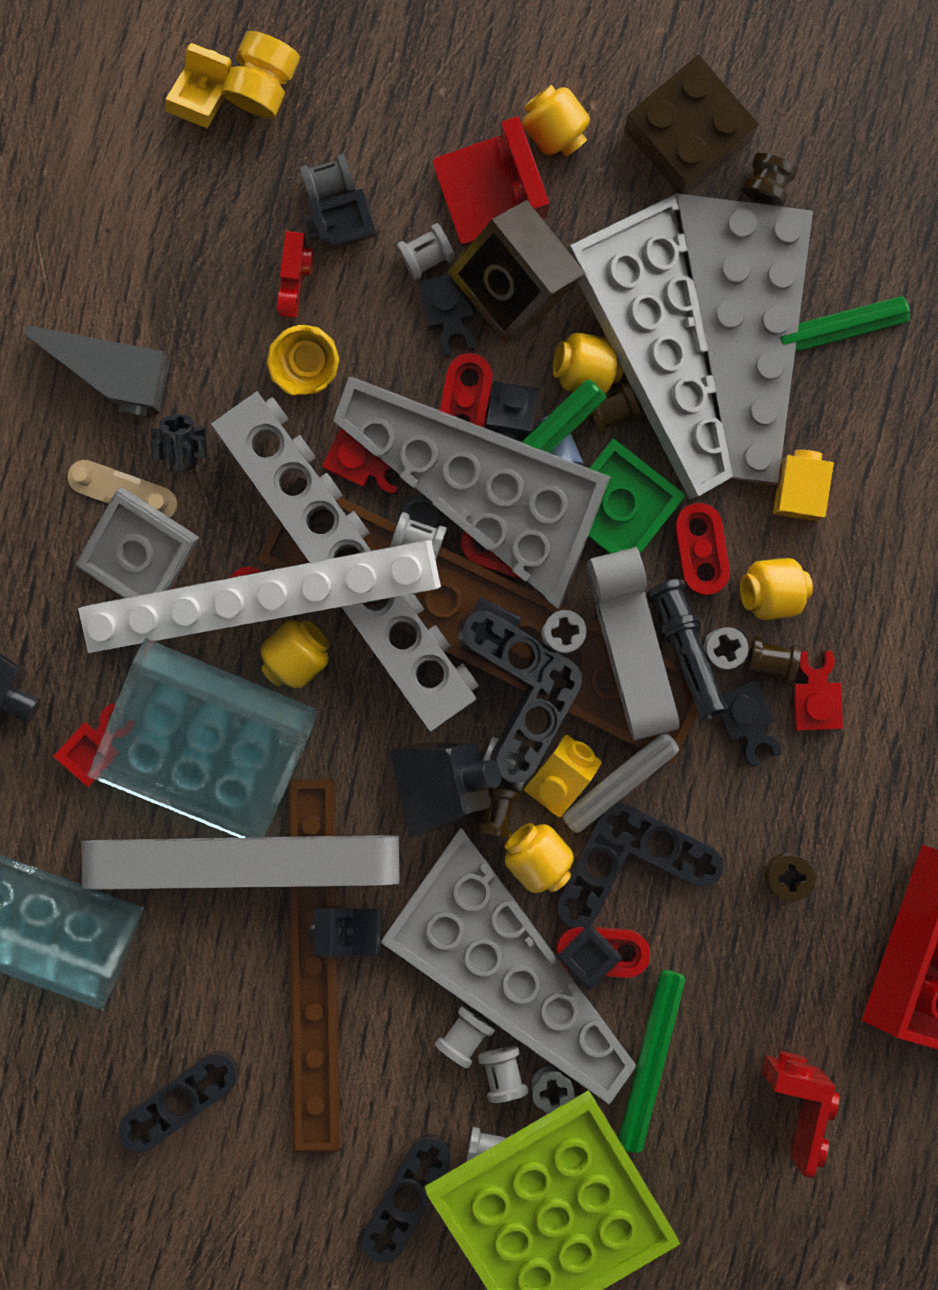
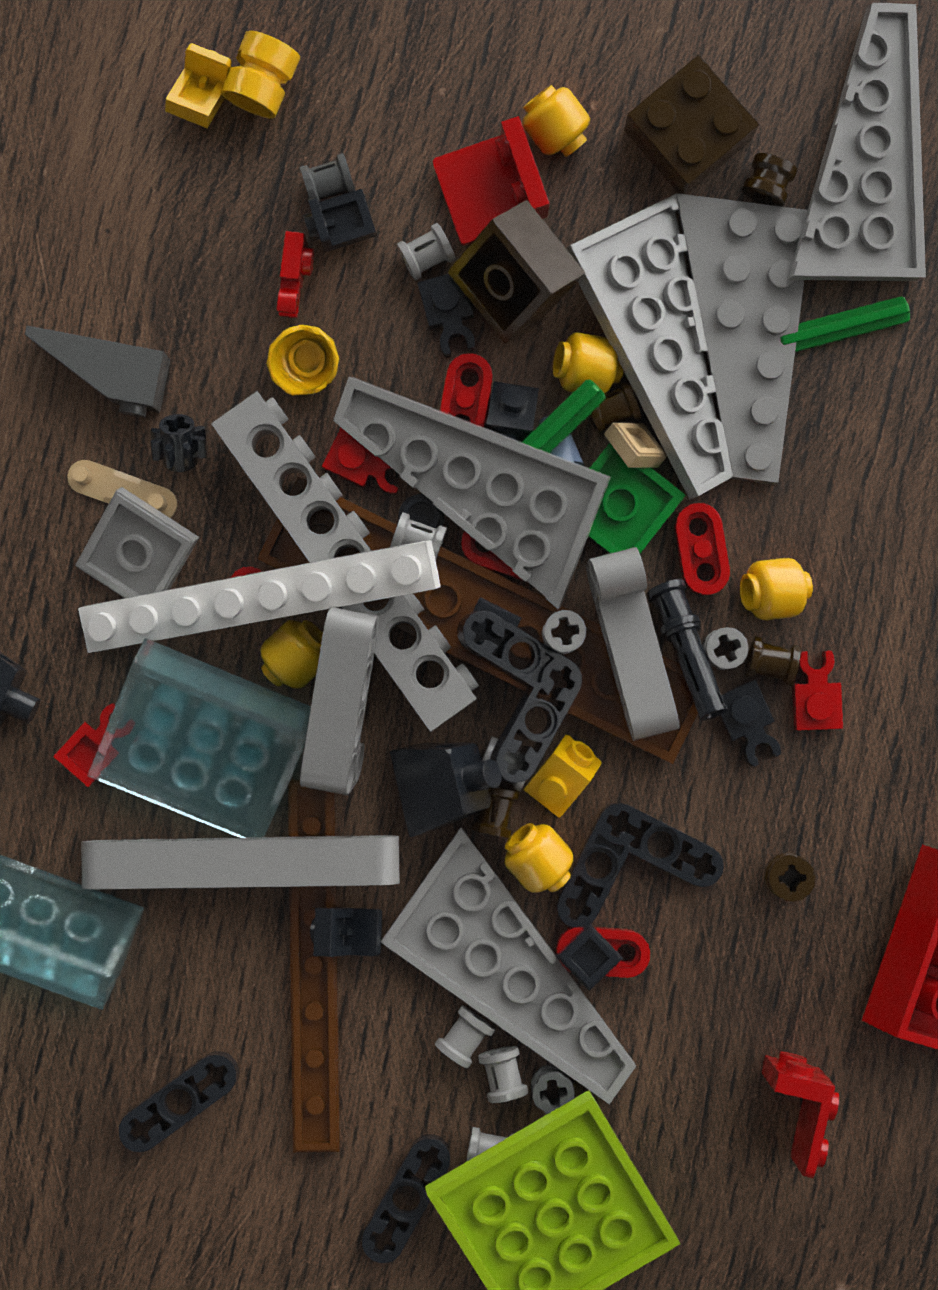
(339, 700): none -> light grey beam
(620, 782): light grey axle -> none
(635, 445): none -> tan tile
(651, 1061): green axle -> none
(803, 486): yellow brick -> none
(869, 187): none -> light grey wing

